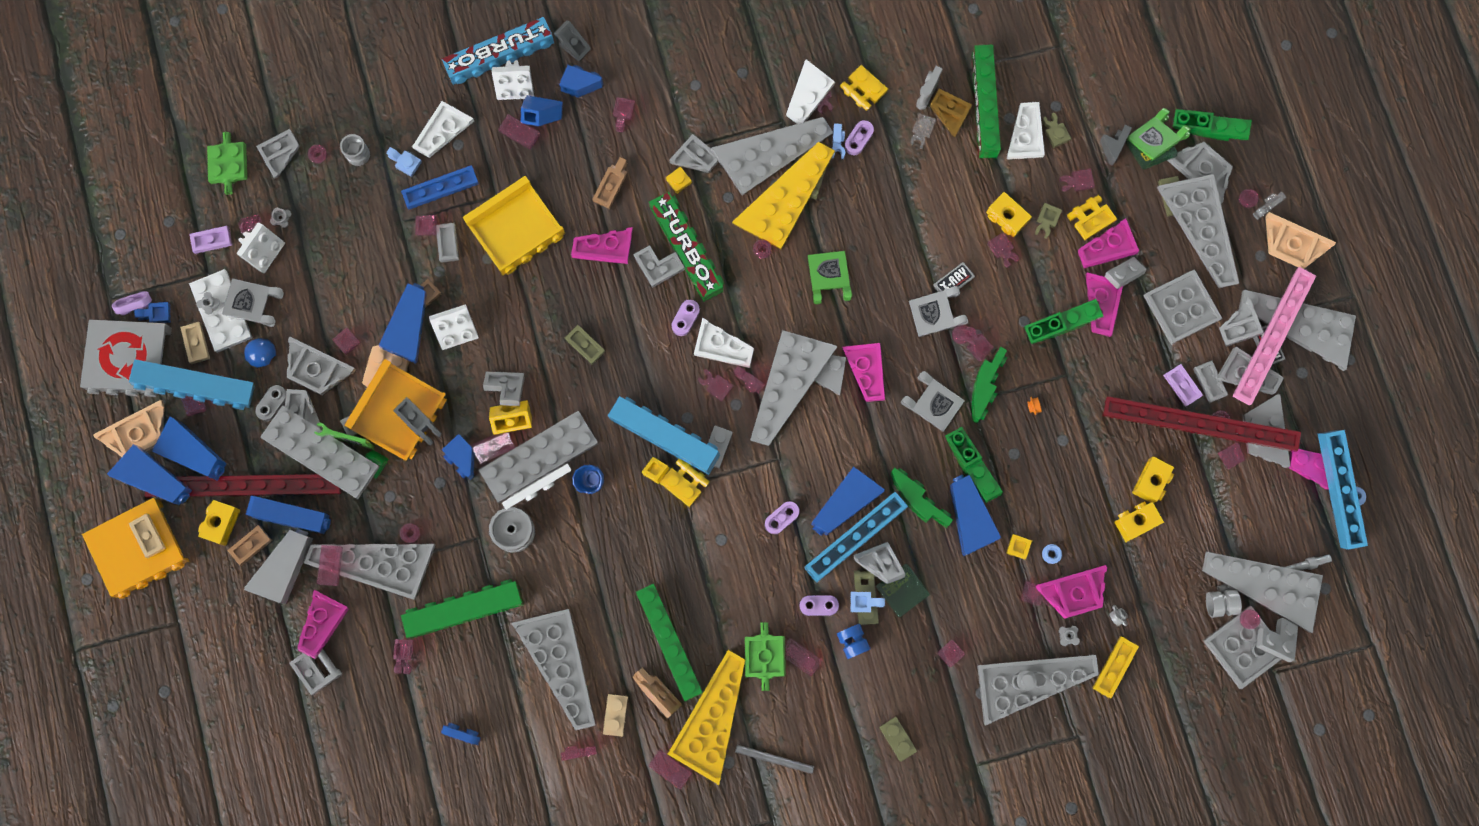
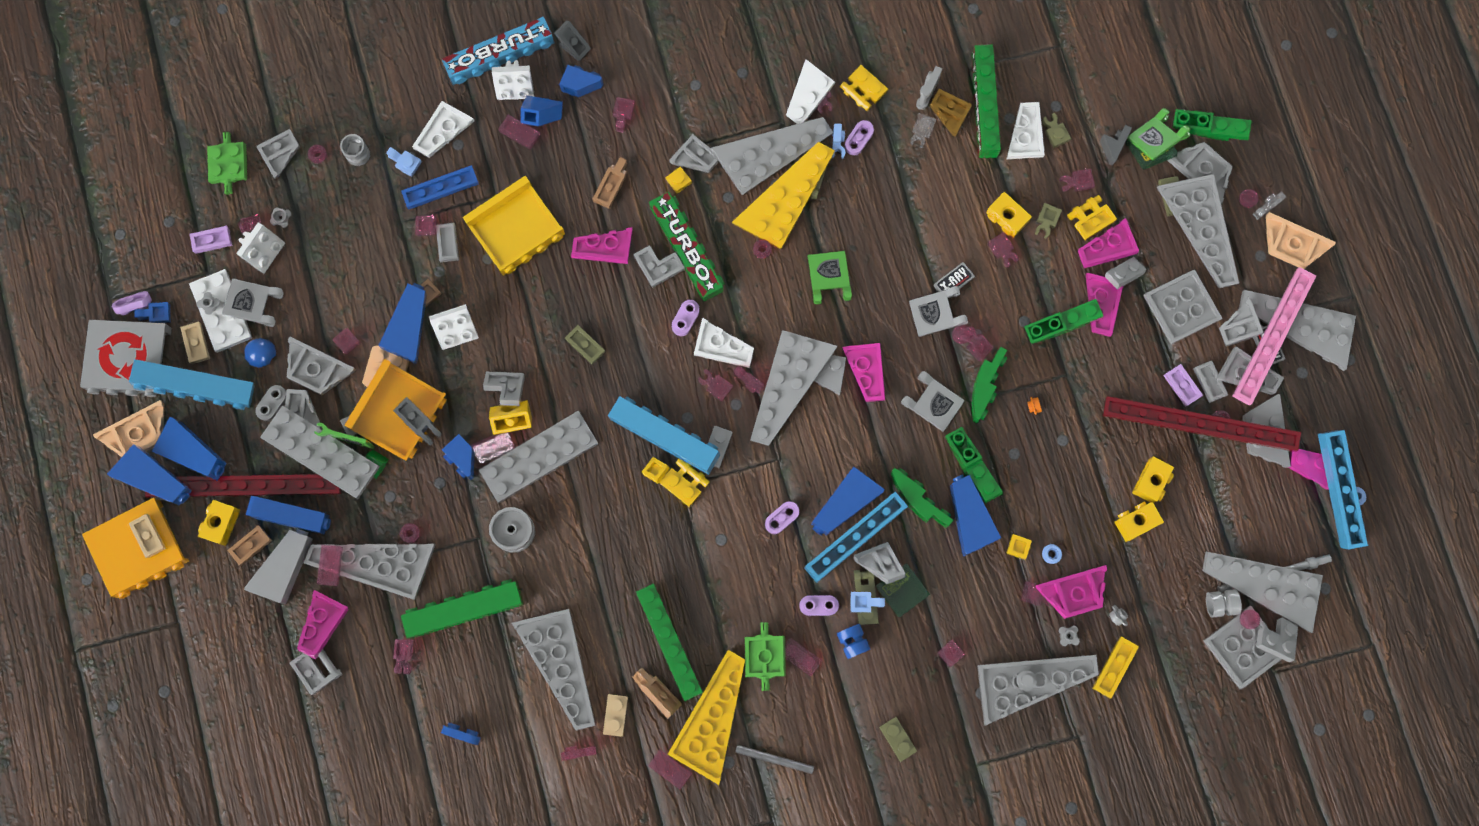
(192, 407): clear pink plate -> none
(530, 491): white wing -> none
(588, 479): blue hair -> none
(1231, 456): clear pink slope -> none

